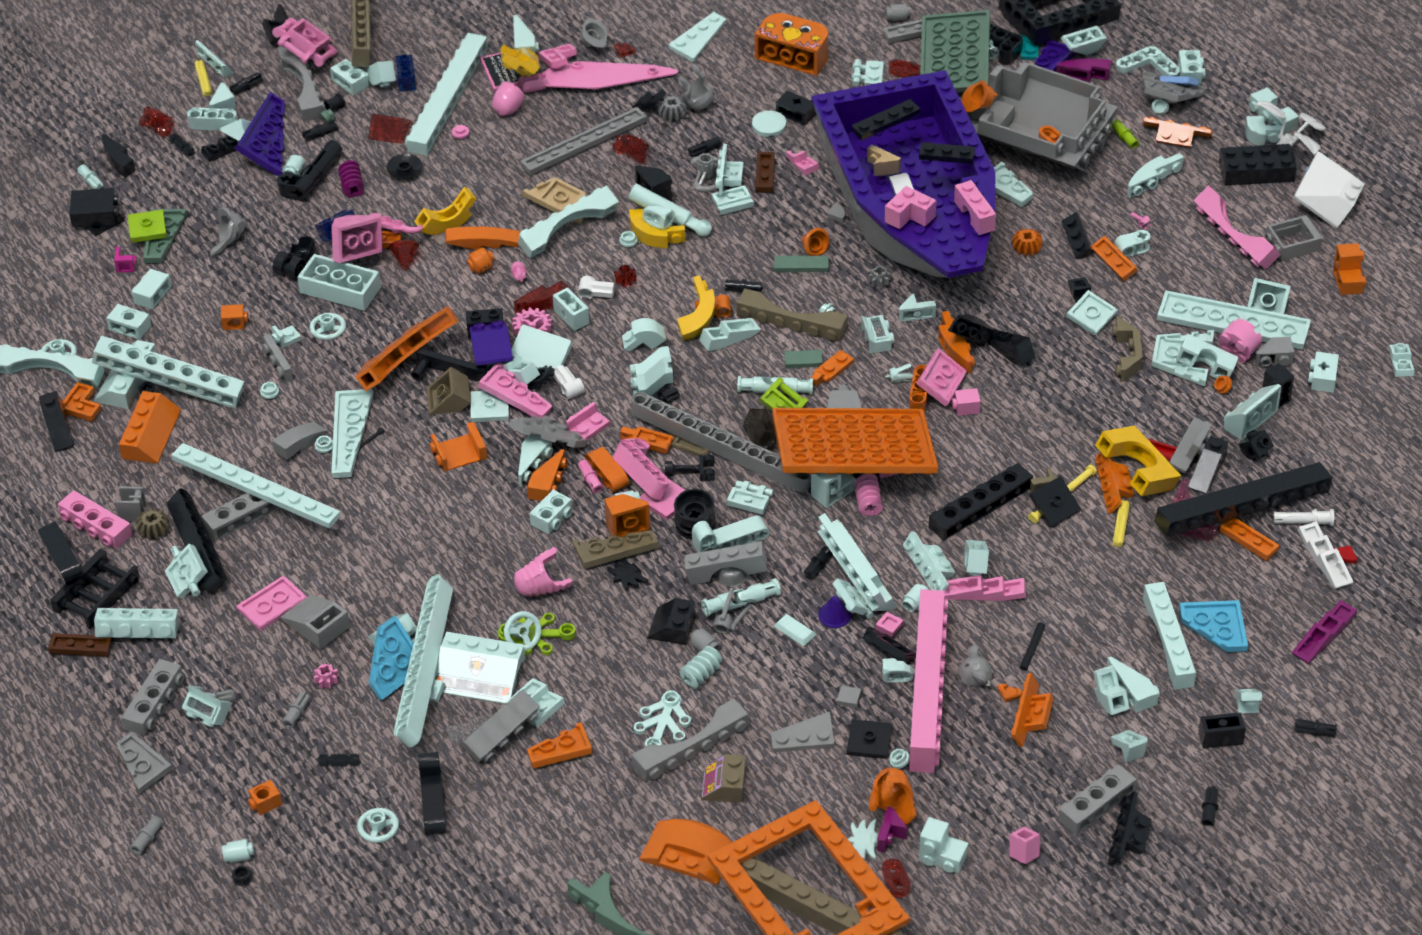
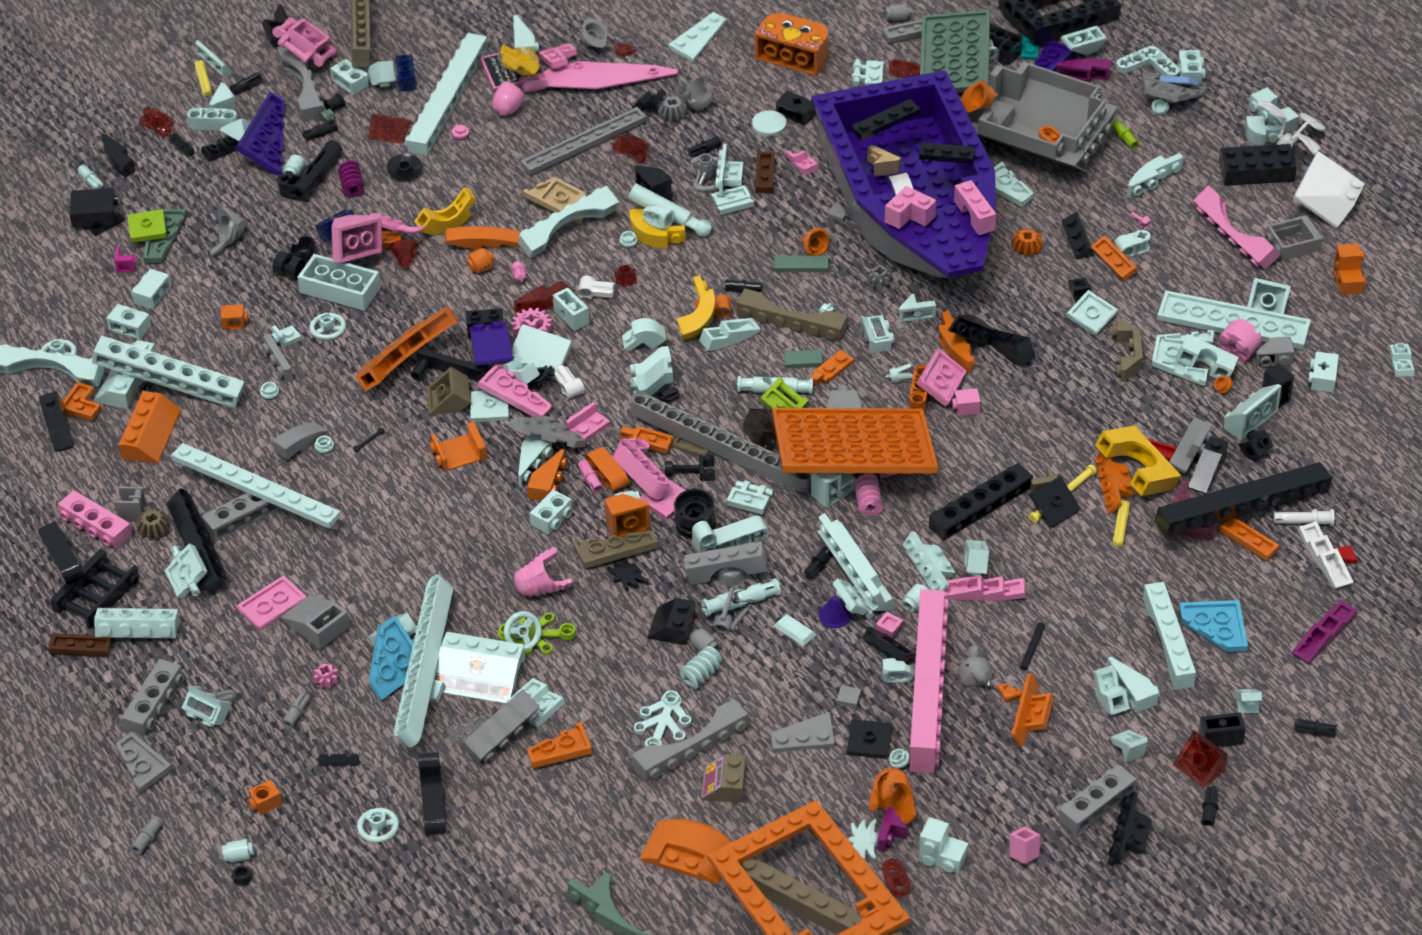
(349, 424): light aqua wing -> none
(1174, 133): bracket -> none
(1201, 760): none -> clear red slope

